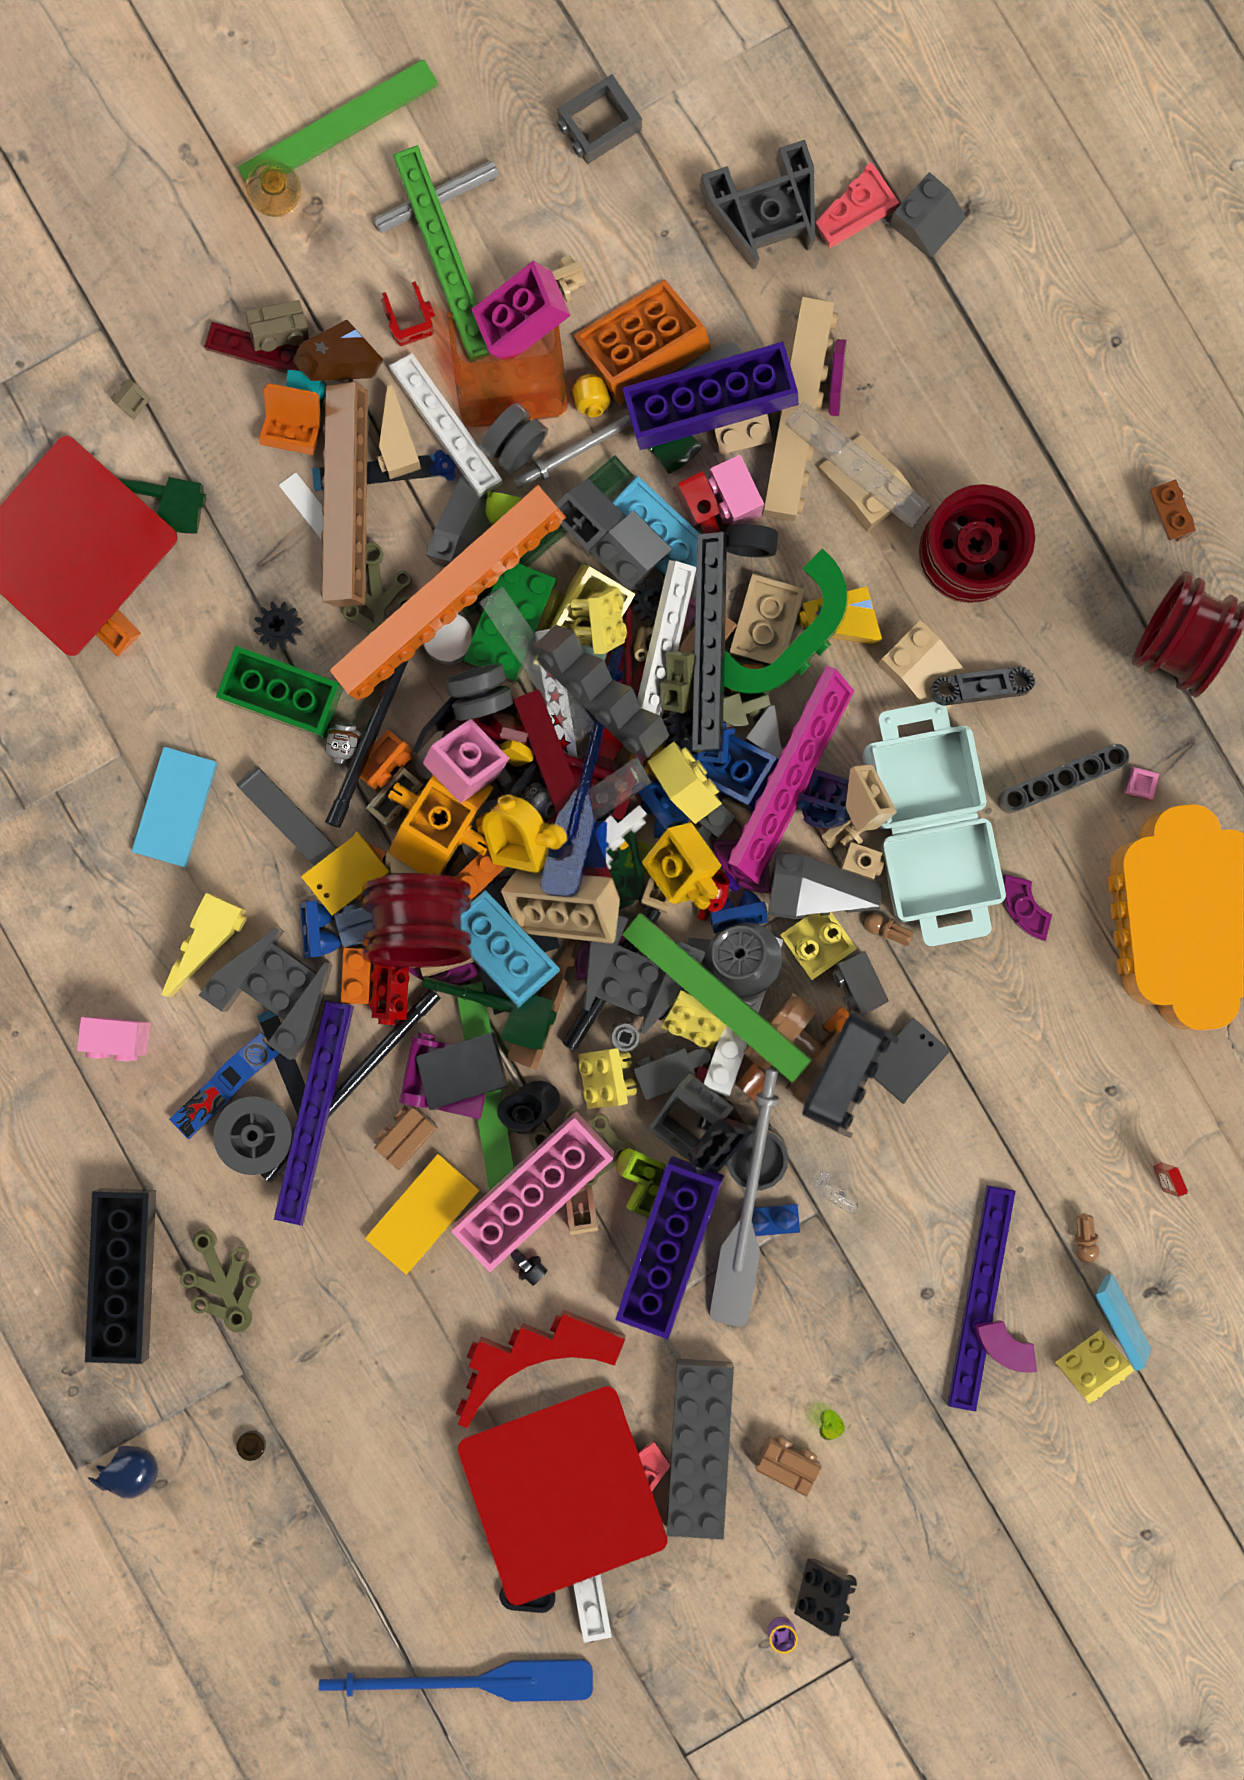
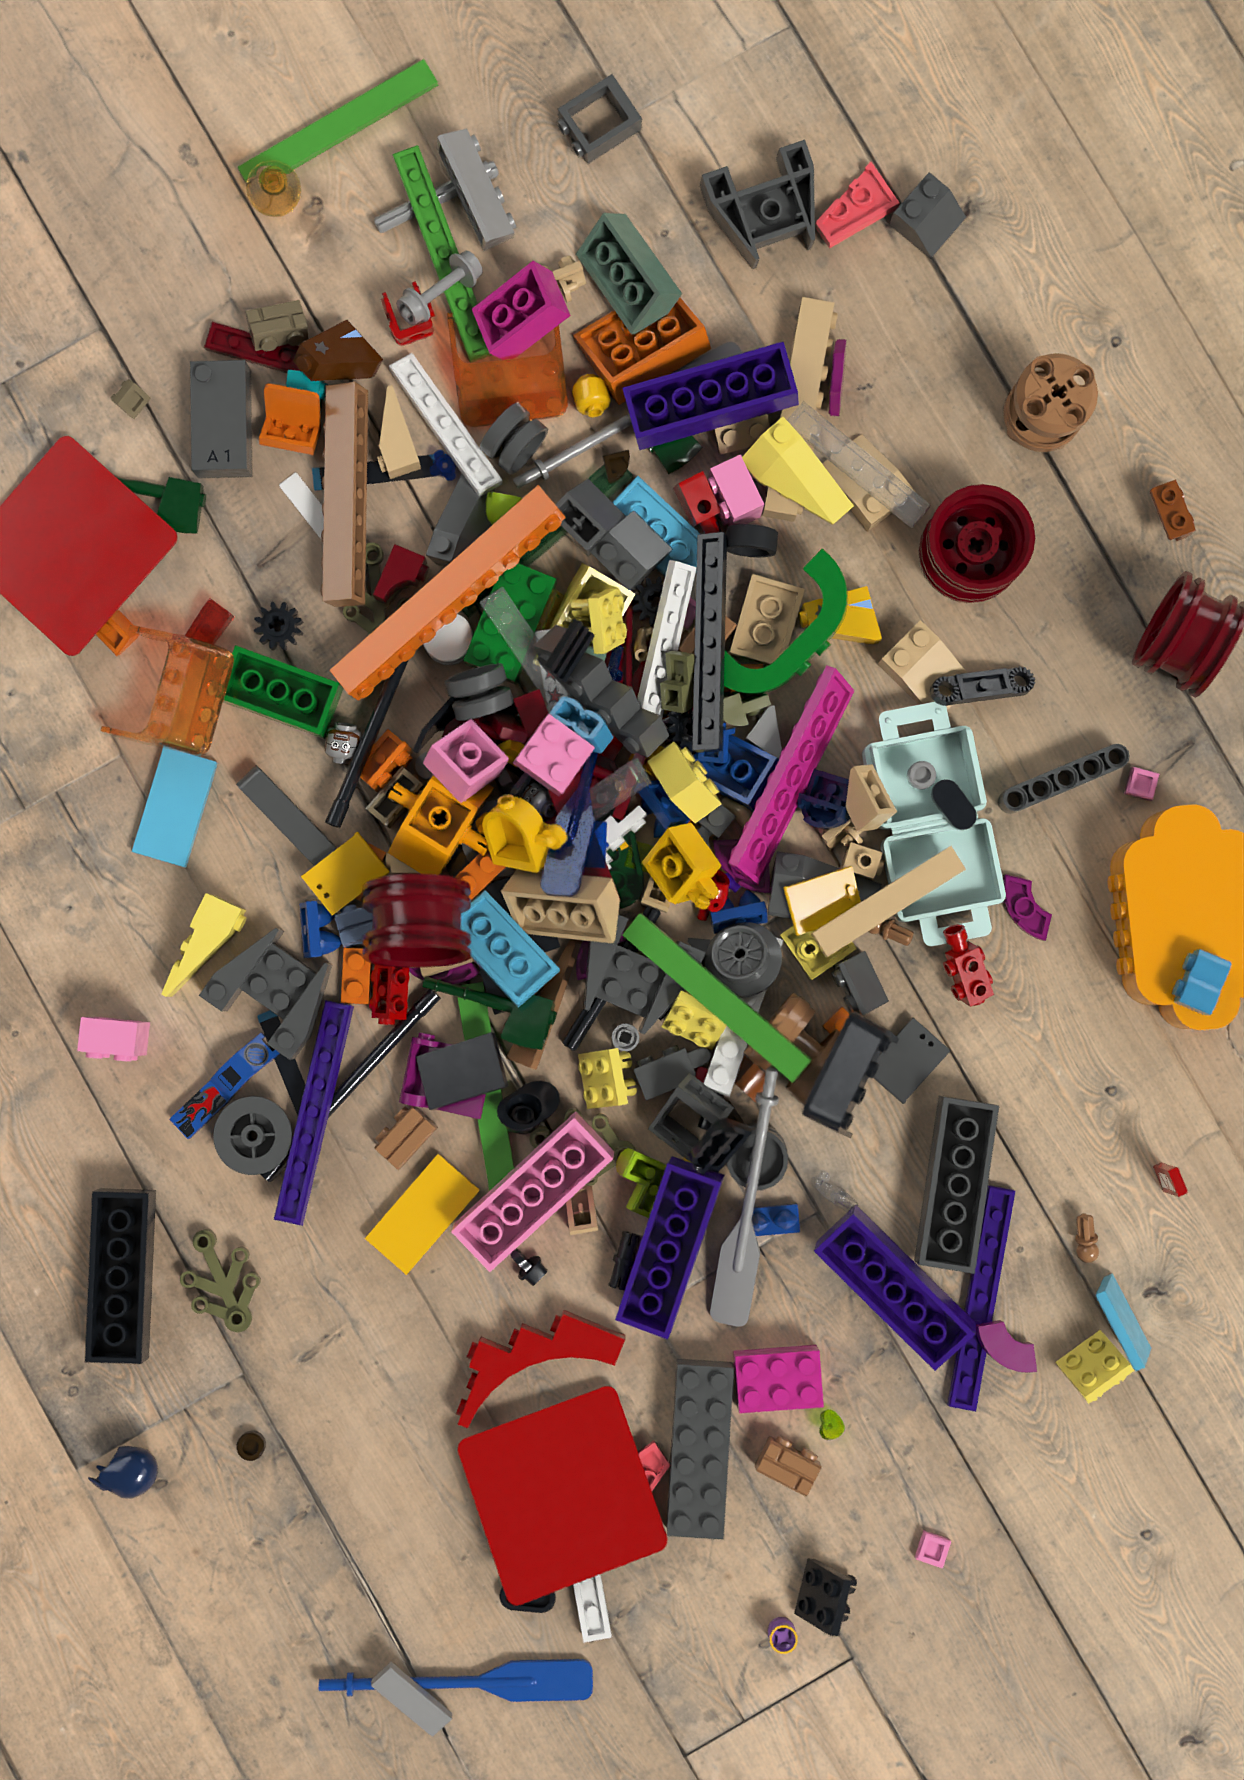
(187, 695): none -> clear orange windscreen
(210, 623): none -> clear red slope
(221, 419): none -> dark grey brick
(401, 570): none -> dark red arch
(411, 1699): none -> light grey tile
(464, 268): none -> light grey piece
(475, 188): none -> light grey slope
(553, 755): none -> bright pink brick
(571, 649): none -> black tile
(583, 722): none -> dark azure brick
(616, 465): none -> dark brown tile
(623, 1260): none -> black pin
(628, 272): none -> sand green slope
(778, 1378): none -> dark pink brick
(791, 468): none -> light yellow wedge
(821, 899): none -> container
(888, 901): none -> tan tile
(895, 1287): none -> dark purple brick
(921, 775): none -> light grey tile
(932, 1549): none -> bright pink tile
(953, 804): none -> black tile
(956, 1184): none -> dark grey brick
(973, 983): none -> red brick
(1050, 402): none -> medium nougat piece
(1201, 982): none -> dark azure brick

